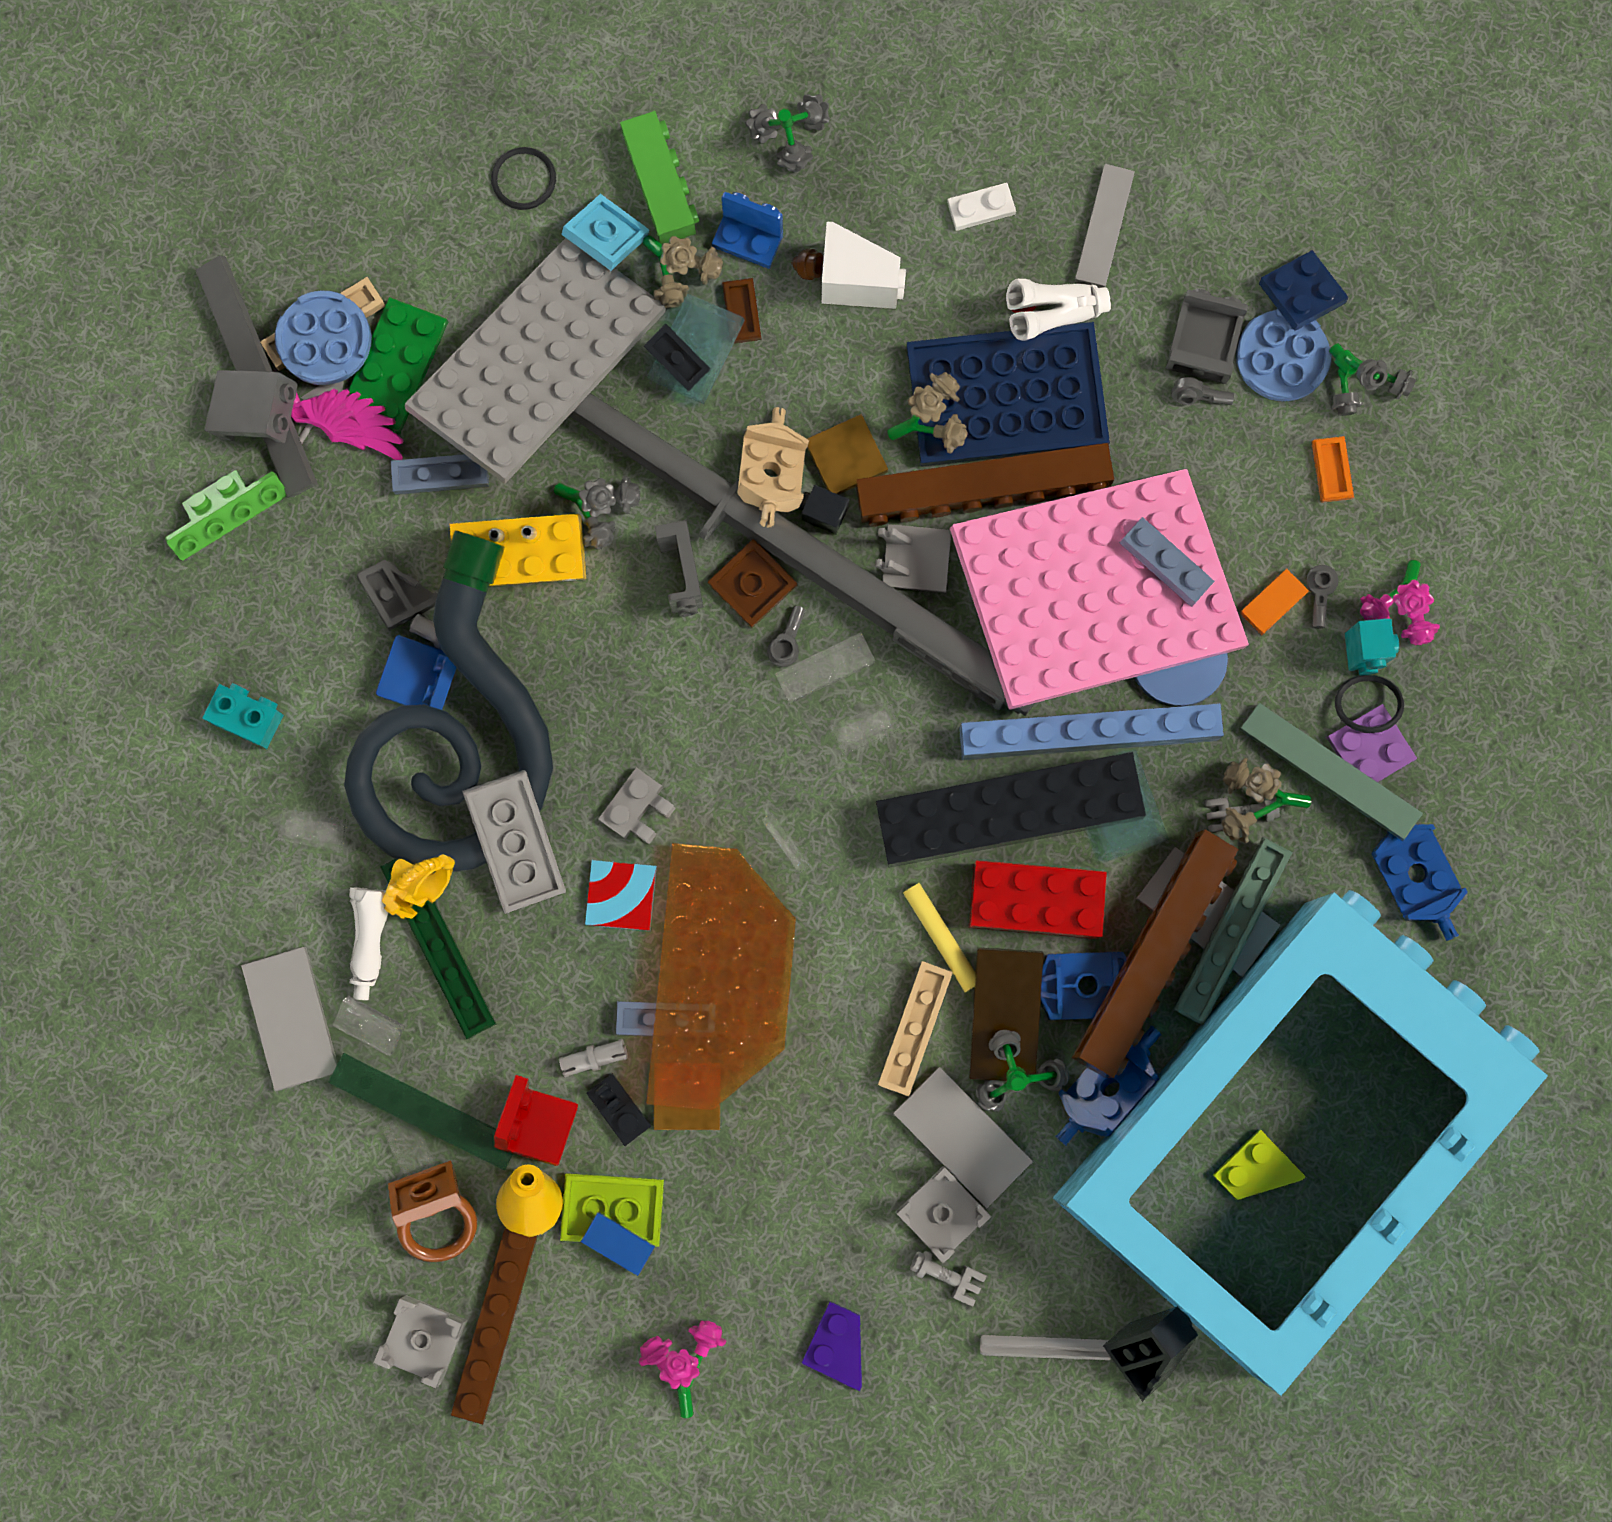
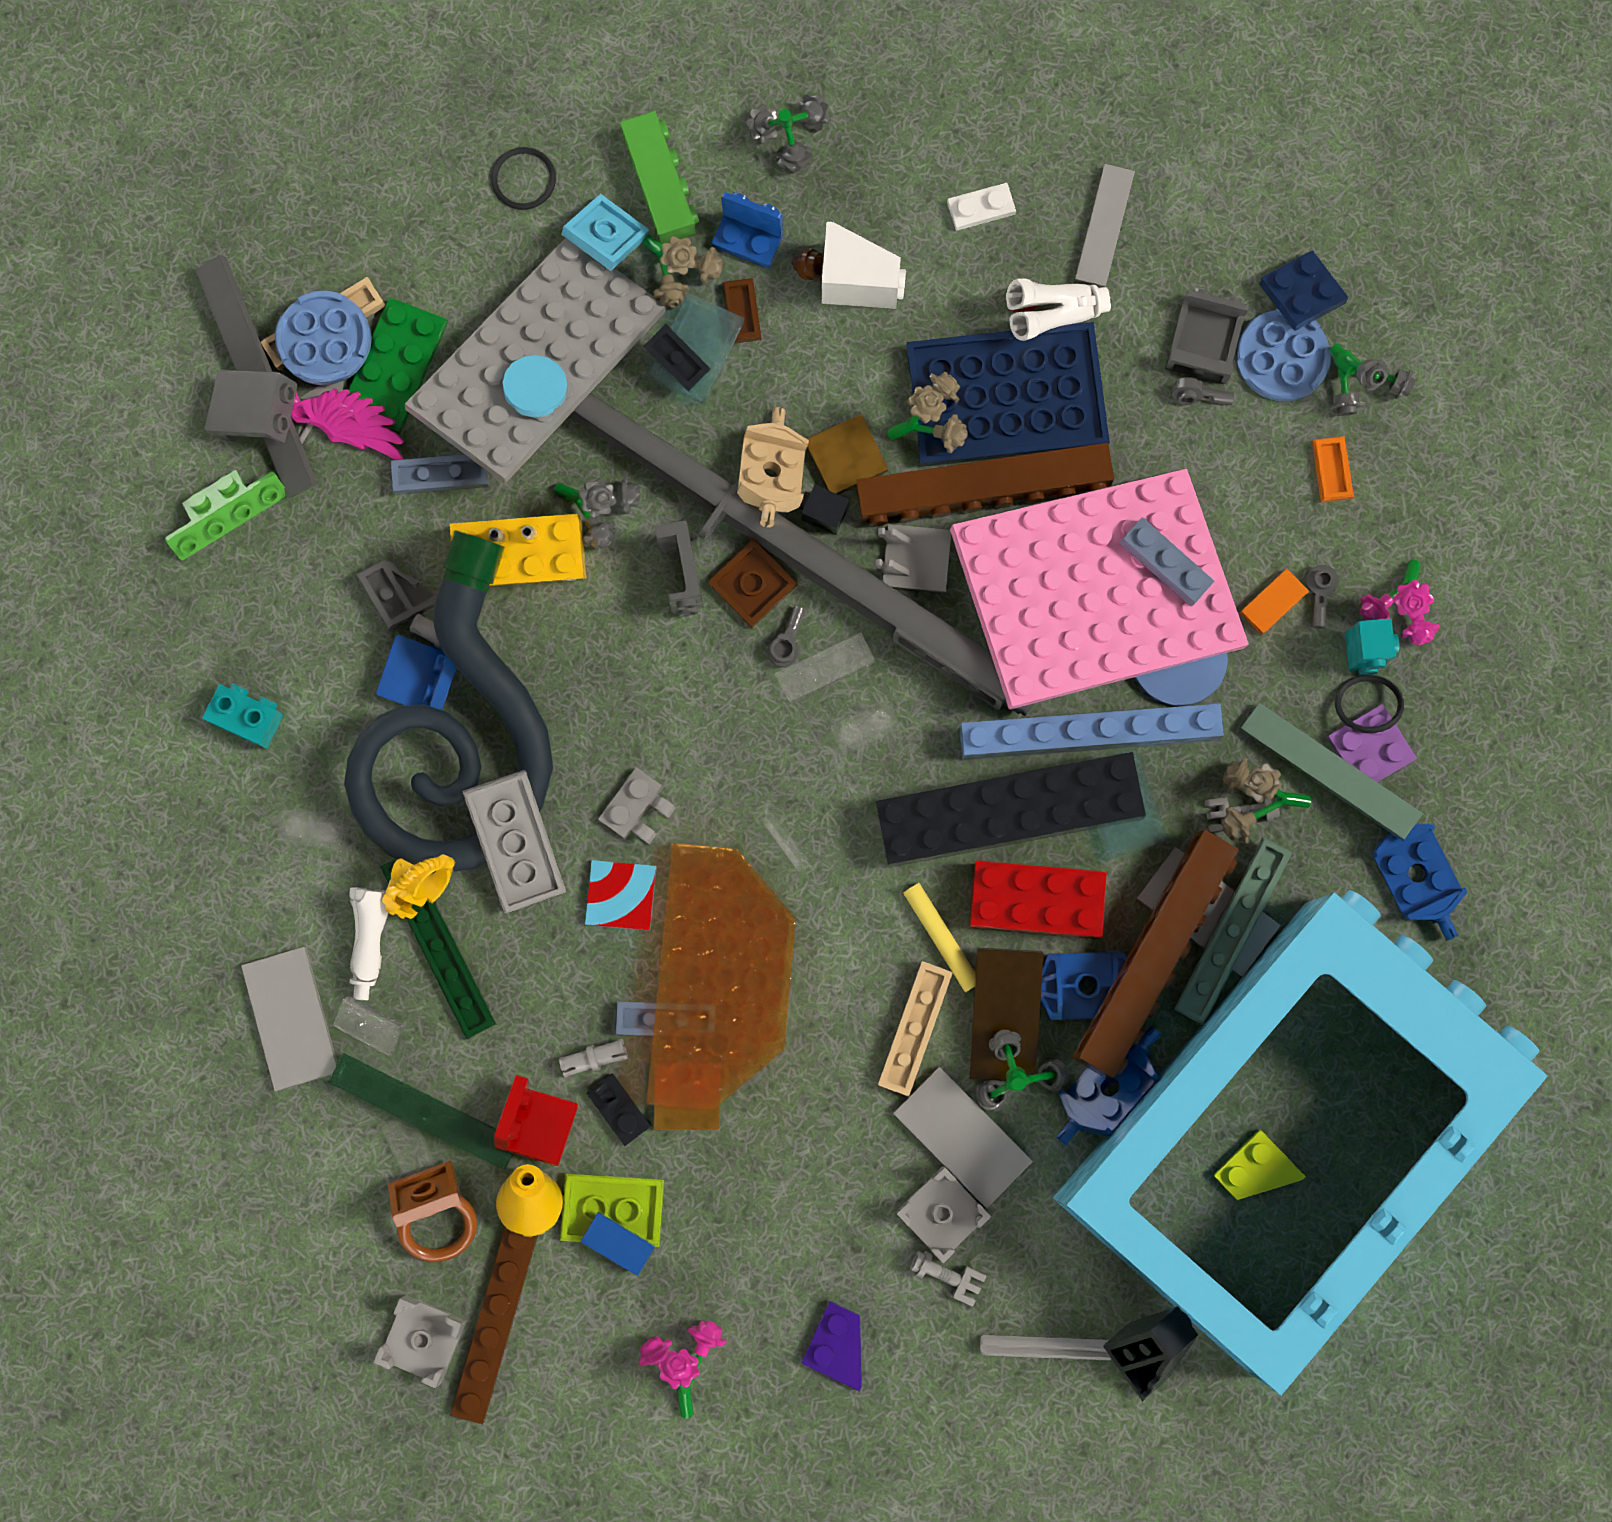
(535, 386): none -> medium azure tile

